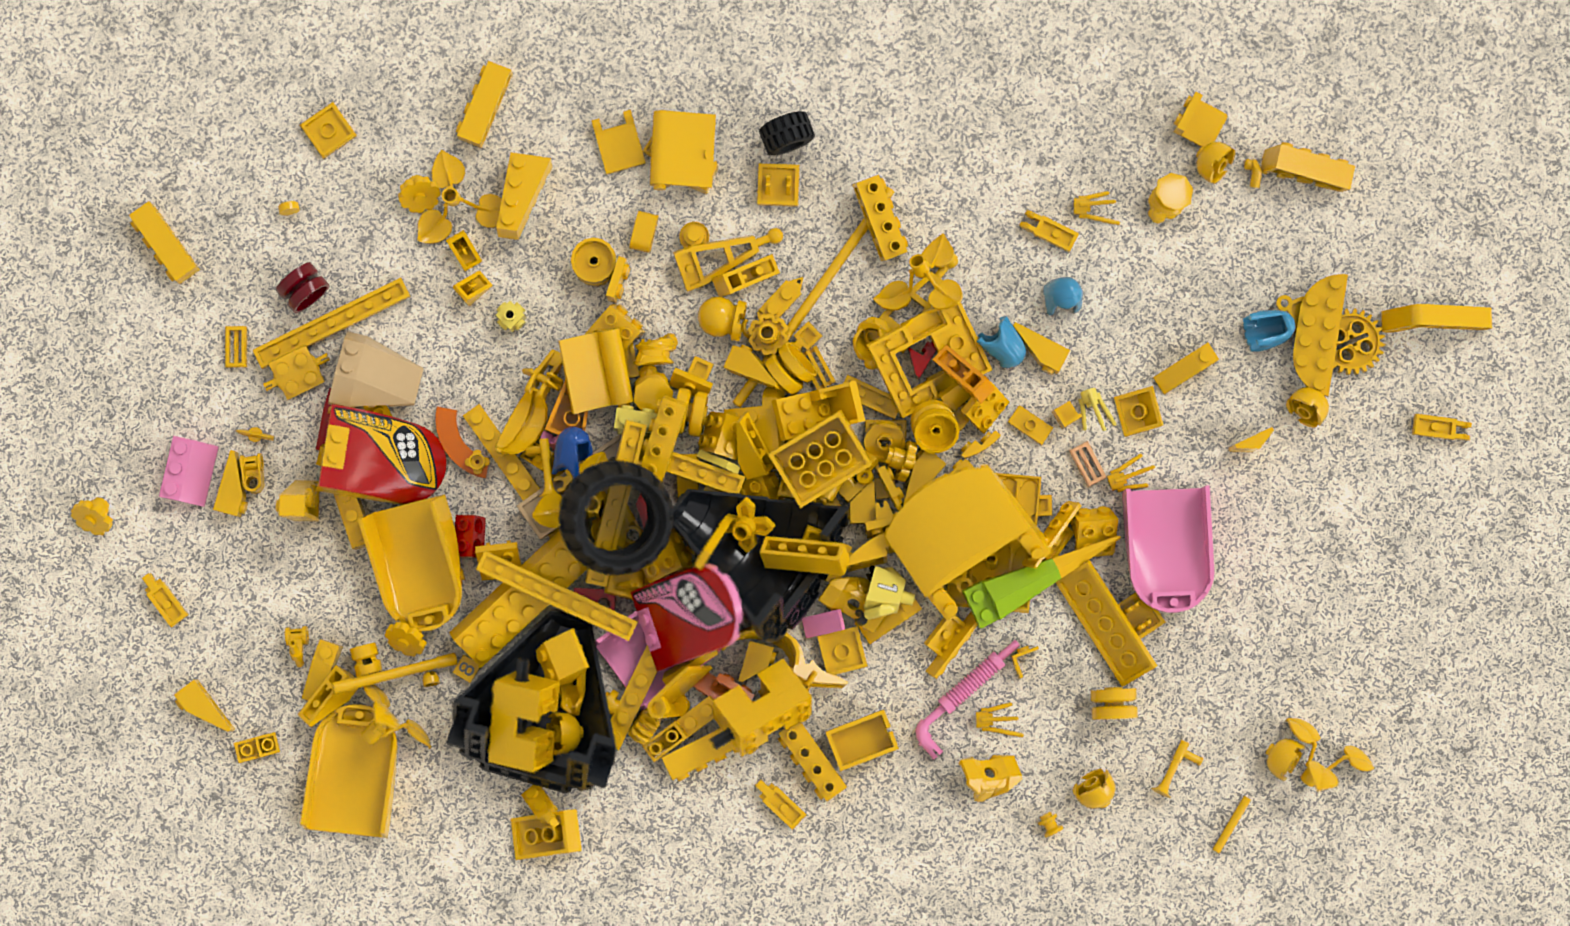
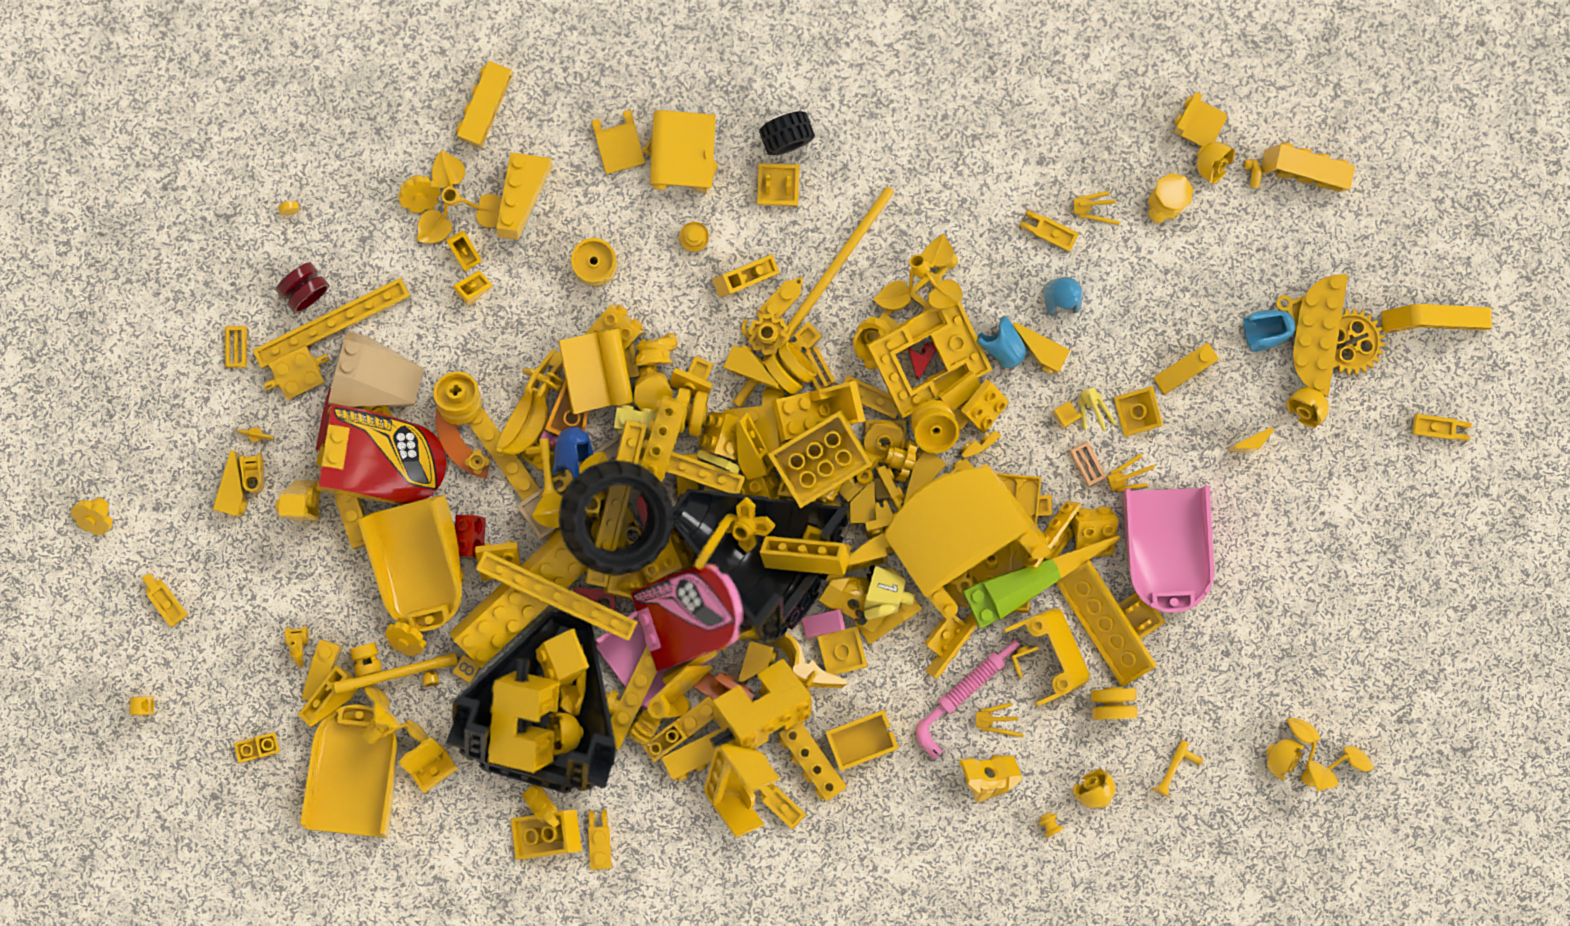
(141, 705): none -> yellow leg
(164, 243): yellow brick -> none
(188, 471): bright pink slope -> none
(200, 704): yellow slope -> none
(328, 130): yellow tile -> none
(428, 764): none -> yellow bracket
(457, 398): none -> yellow wheel
(516, 321): light yellow brick -> none
(599, 842): none -> yellow hinge
(620, 273): yellow plate -> none
(644, 231): yellow beam -> none
(690, 267): yellow plate -> none
(721, 317): yellow tile -> none
(731, 786): none -> yellow windscreen
(880, 217): yellow brick -> none
(964, 374): light orange slope -> none
(1030, 425): yellow plate -> none
(1075, 670): none -> yellow windscreen
(1231, 824): yellow bar -> none

